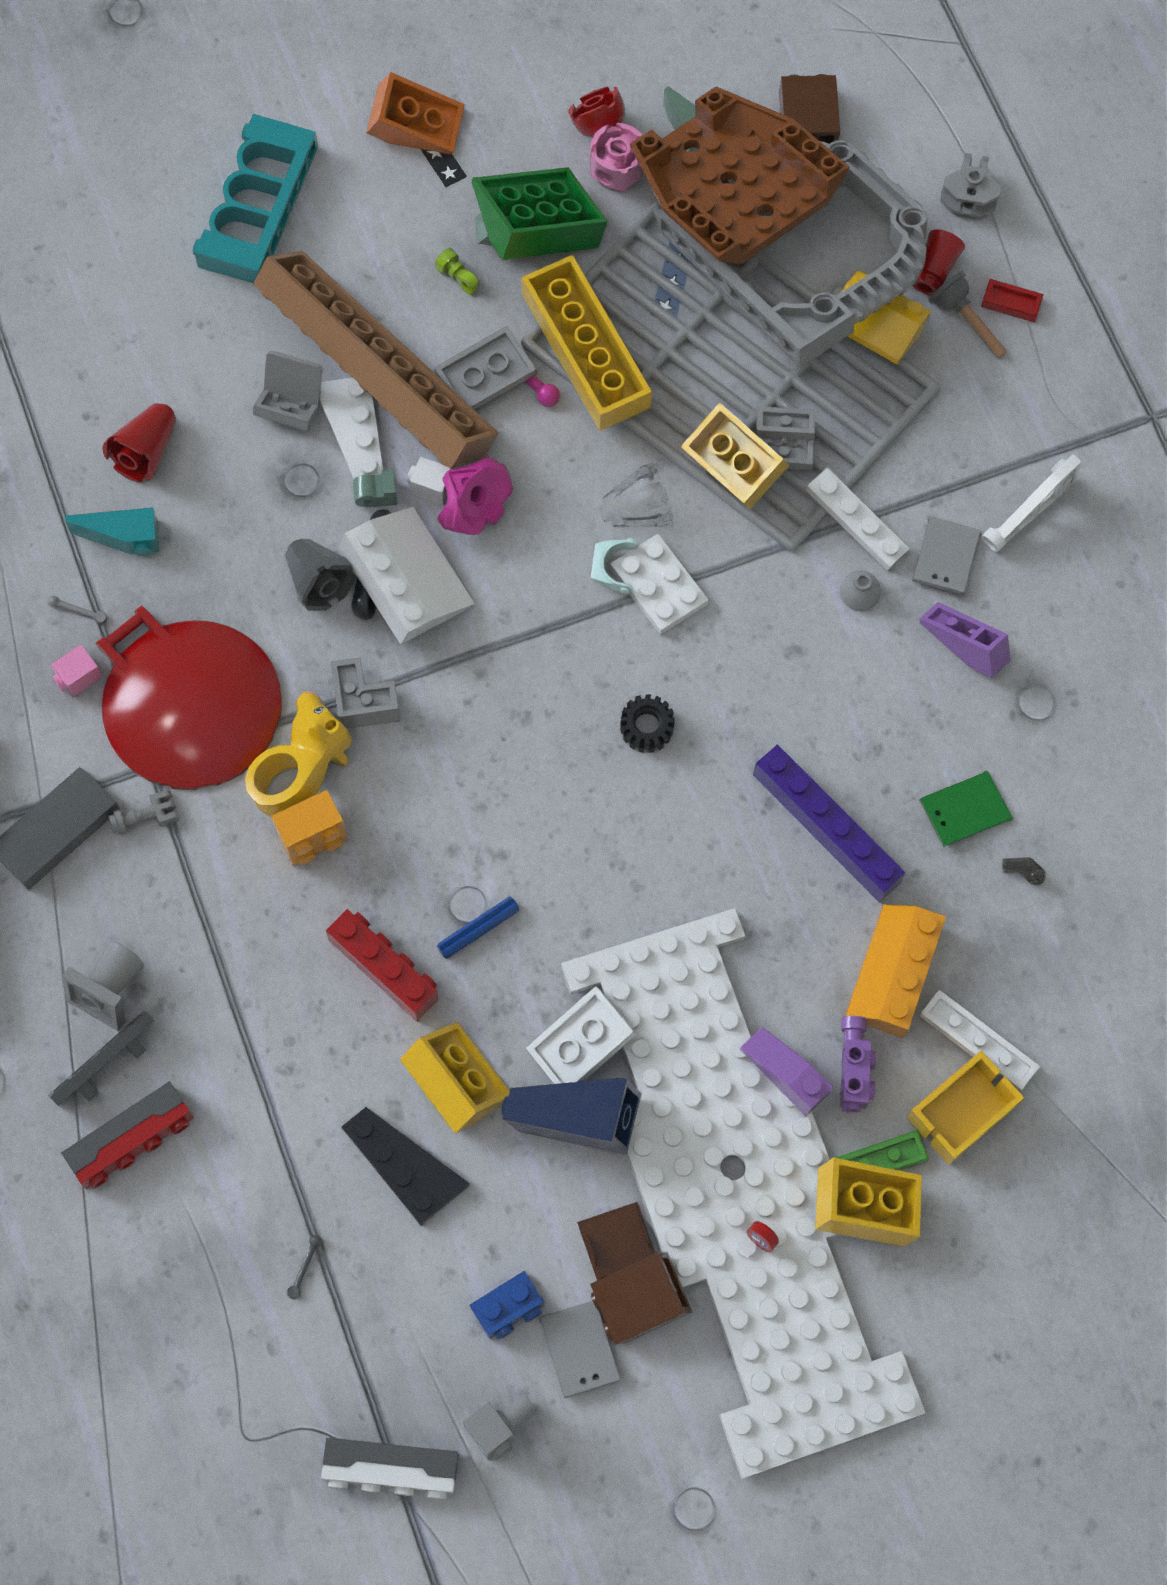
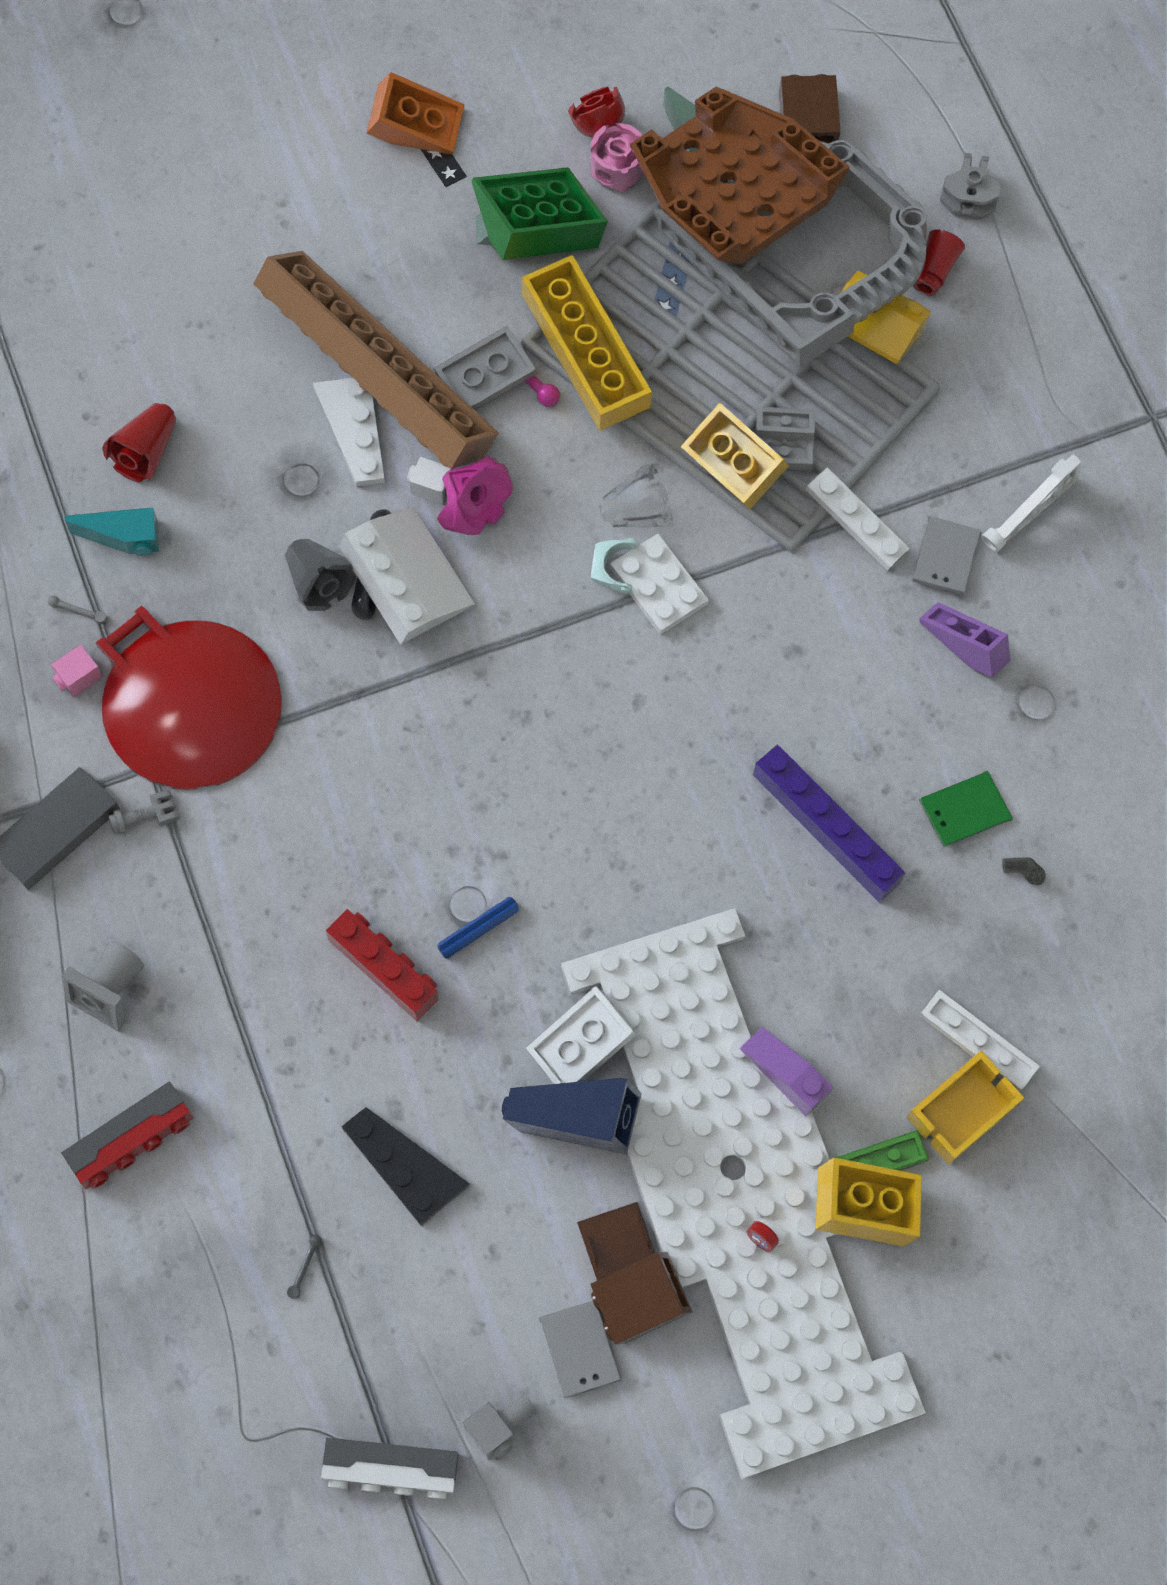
(79, 1079): dark grey hinge -> none
(269, 140): teal fence -> none
(290, 391): light grey bracket -> none
(310, 828): light orange brick -> none
(314, 742): yellow animal -> none
(360, 703): light grey panel -> none
(375, 489): sand green leg -> none
(449, 261): lime piece -> none
(455, 1076): yellow slope -> none
(508, 1305): blue bracket -> none
(647, 740): black tyre -> none
(856, 1072): medium lavender brick -> none
(860, 590): light grey brick -> none
(896, 967): light orange slope -> none
(954, 295): piece -> none
(1012, 300): red tile -> none

